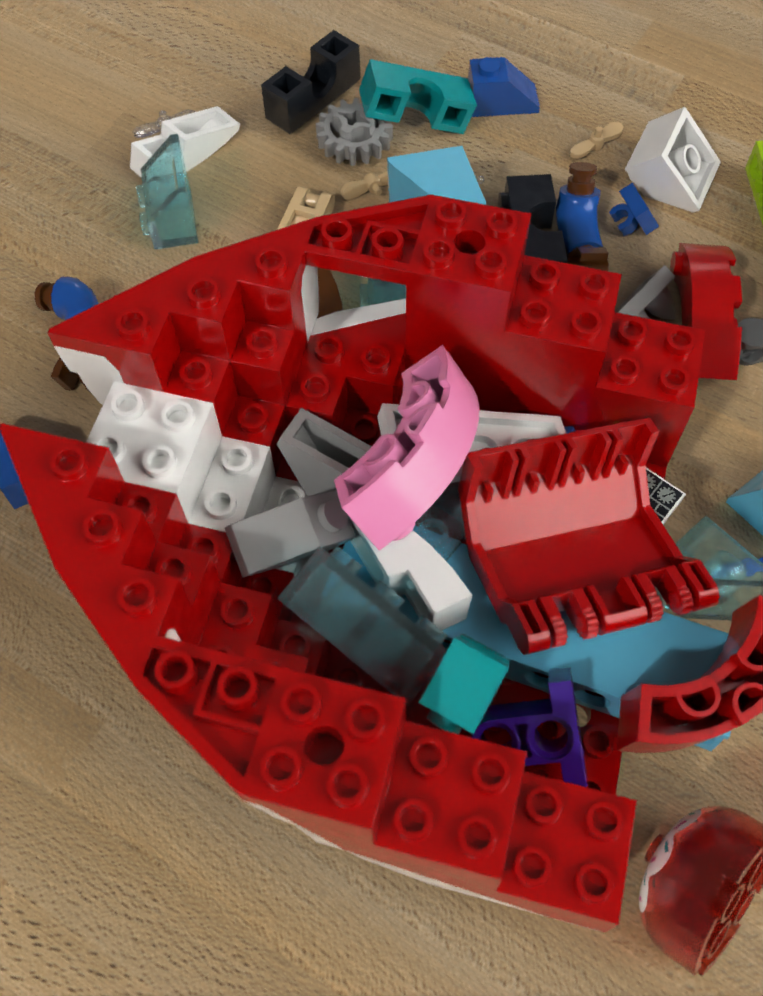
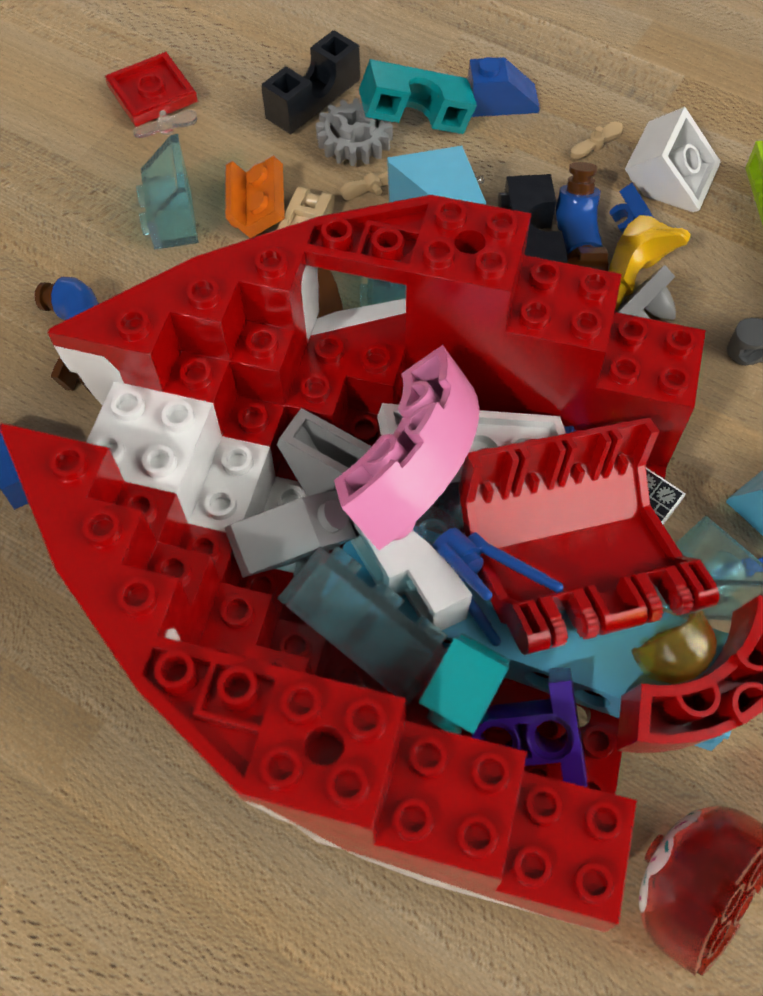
(150, 88): none -> red plate
(198, 133): white slope -> none
(255, 196): none -> orange bracket
(464, 557): none -> blue plant
(642, 246): none -> yellow animal
(678, 652): none -> clear yellow hair
(708, 303): red brick -> none

